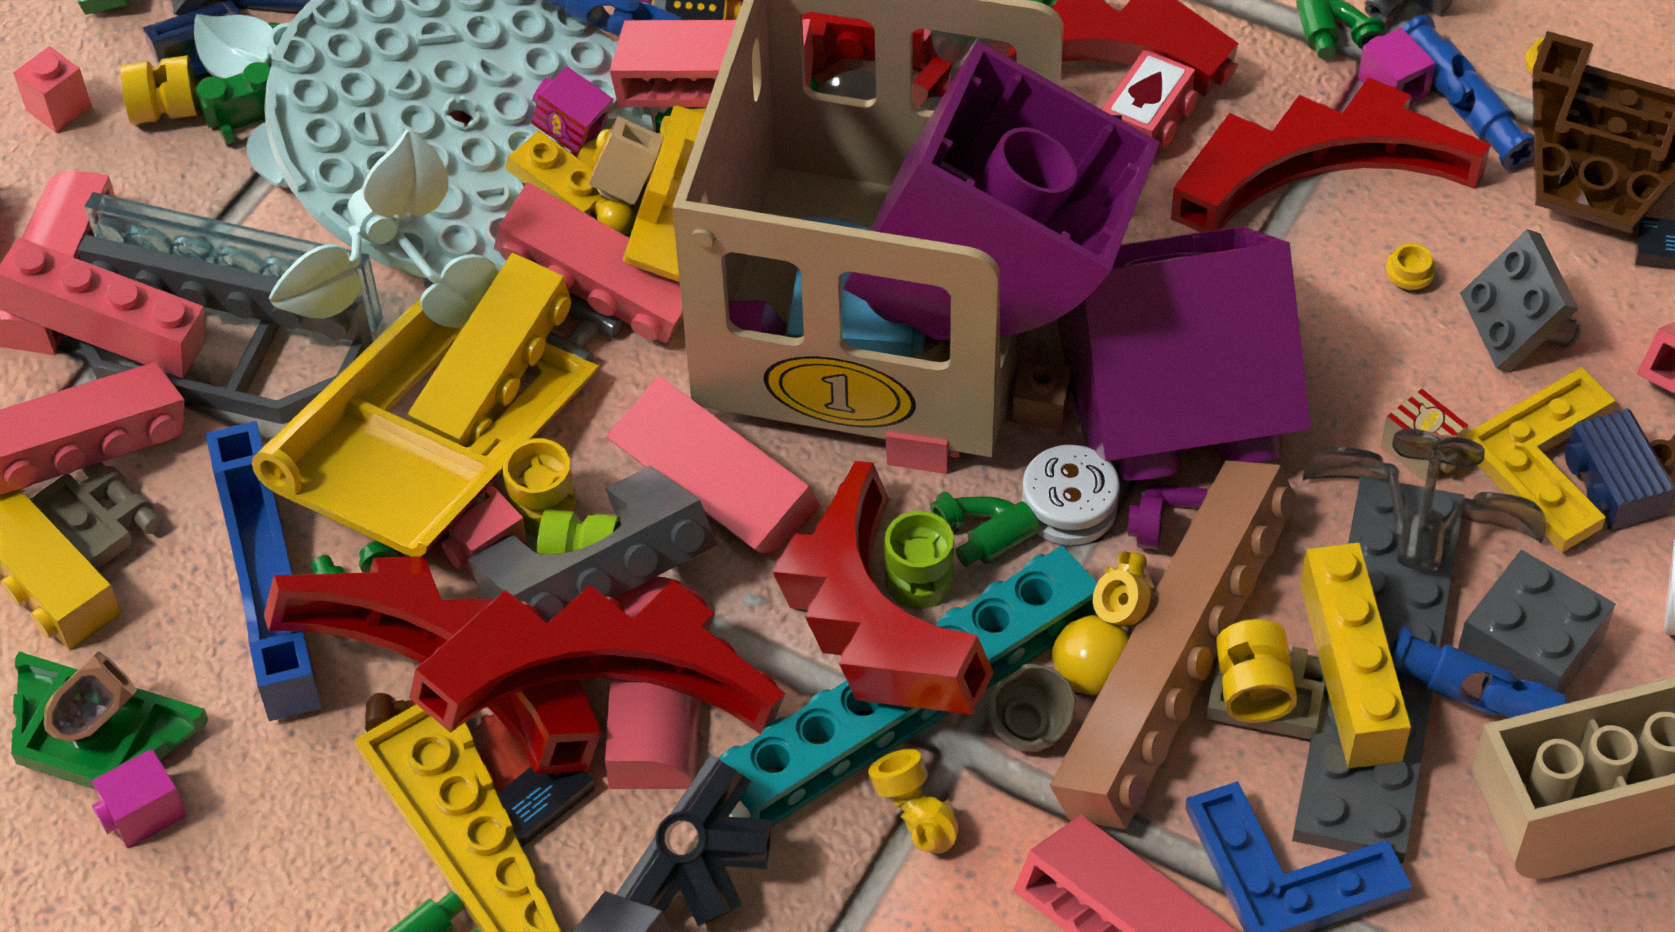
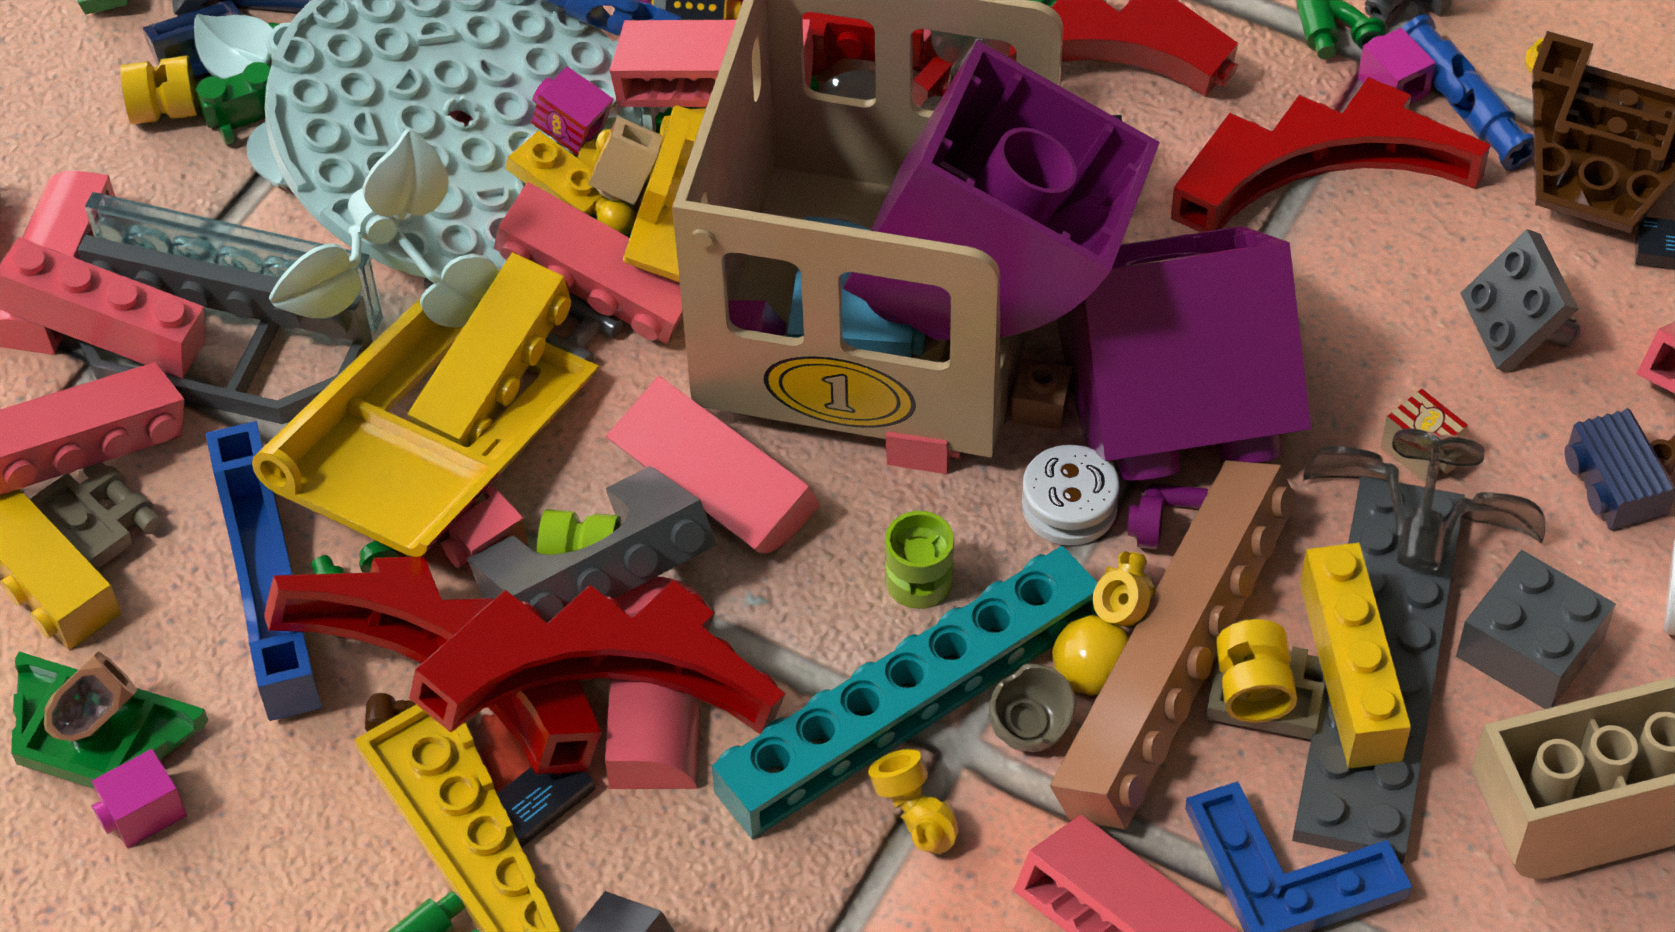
(52, 89): coral brick -> none
(538, 479): yellow wheel -> none
(721, 844): black piece -> none
(882, 647): red arch -> none
(1006, 529): green plant -> none
(1154, 96): brick -> none
(1411, 266): yellow plate -> none
(1448, 667): blue piece -> none
(1517, 460): yellow plate -> none

